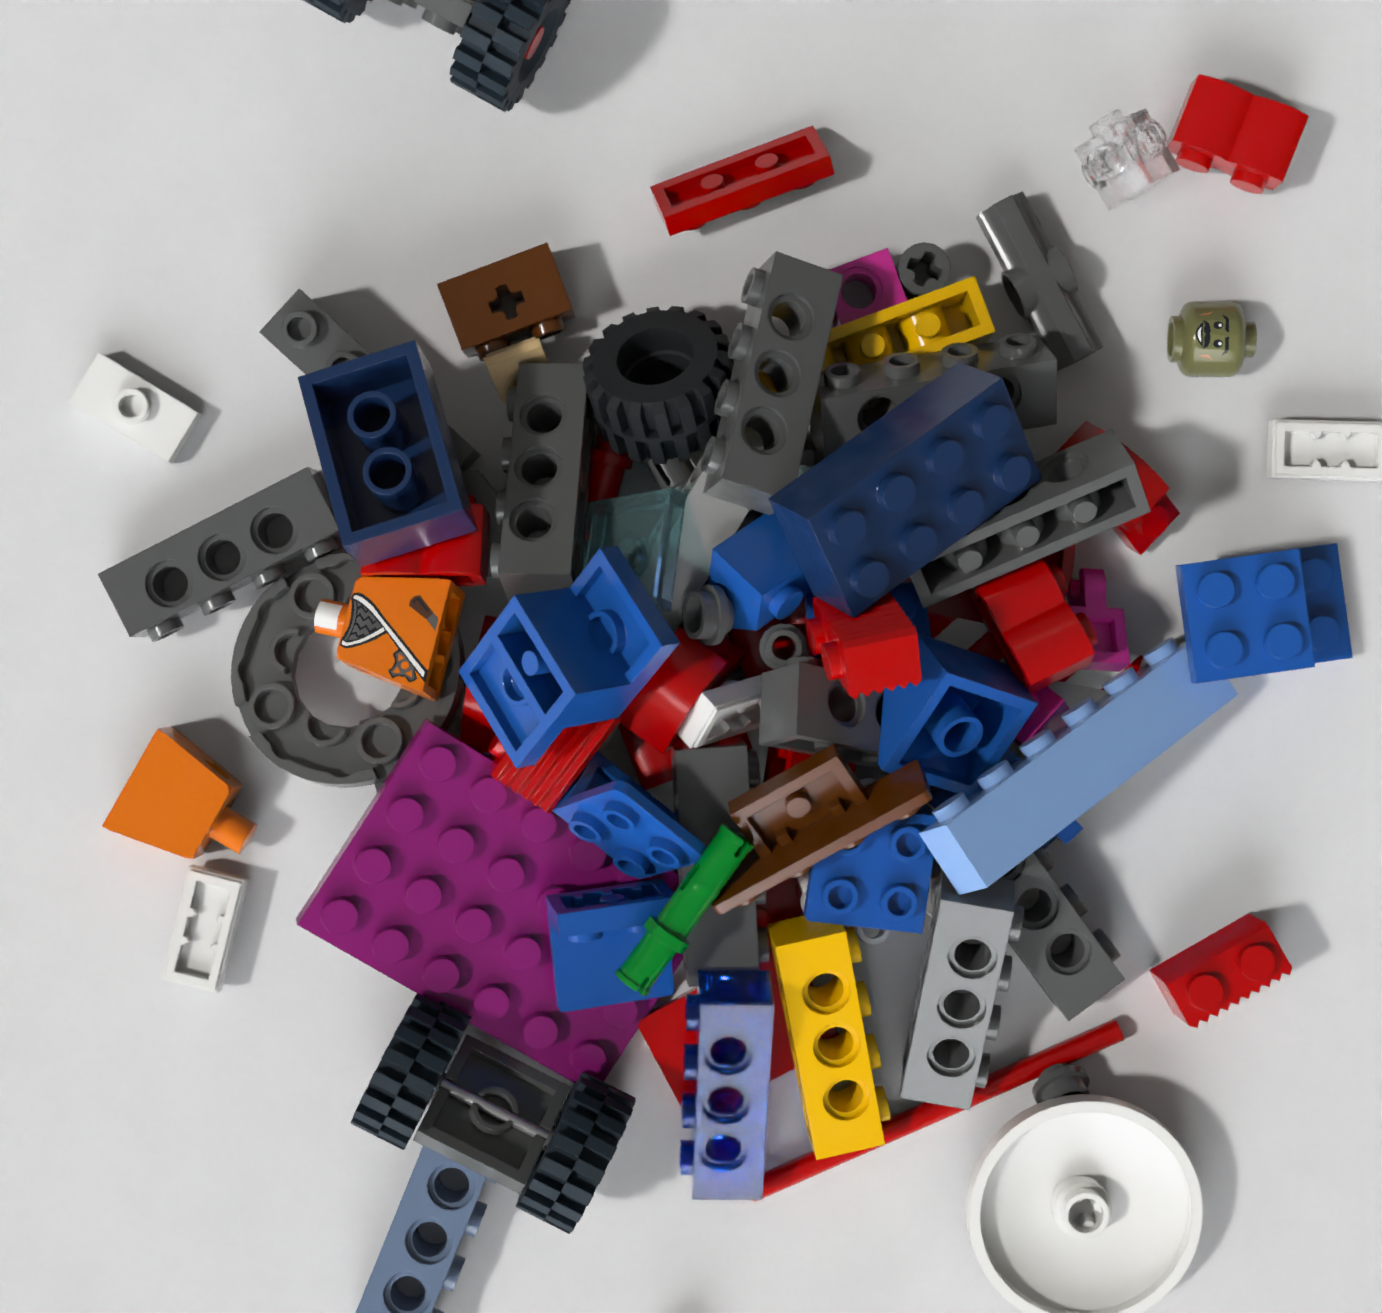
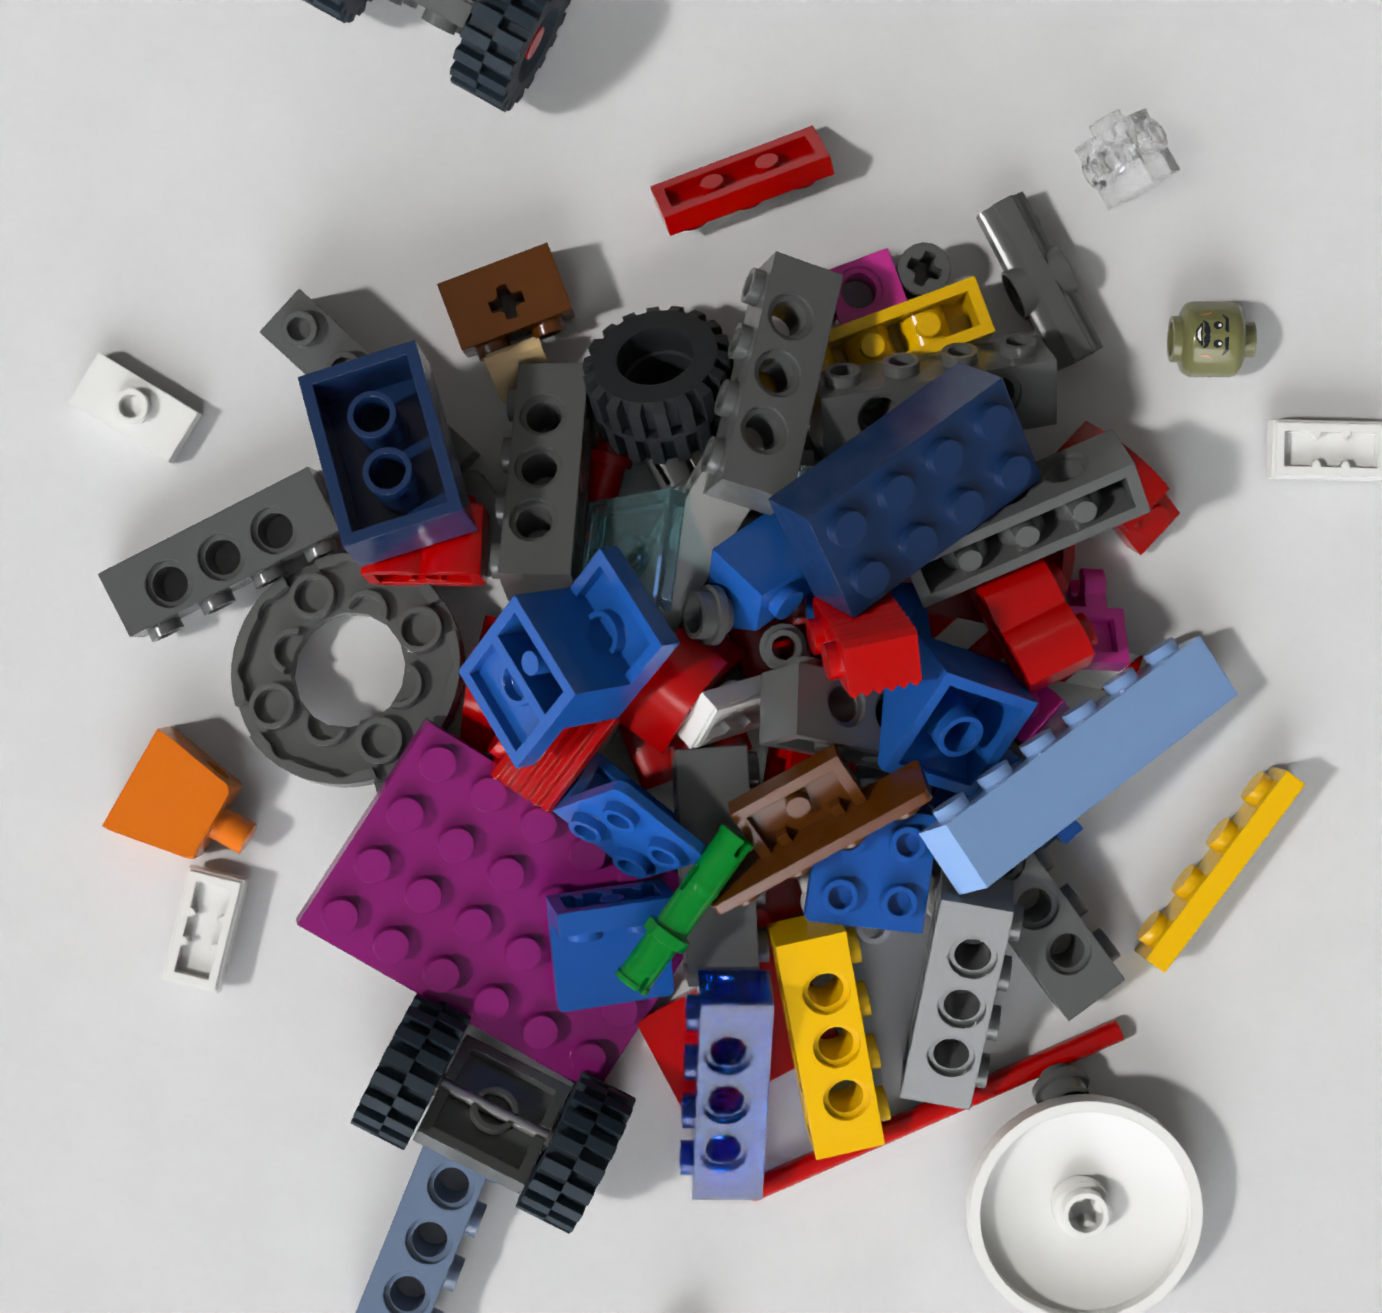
(396, 630): orange torso -> none
(1221, 970): red brick -> none
(1230, 849): none -> yellow plate
(1236, 133): red brick -> none
(1263, 613): blue bracket -> none

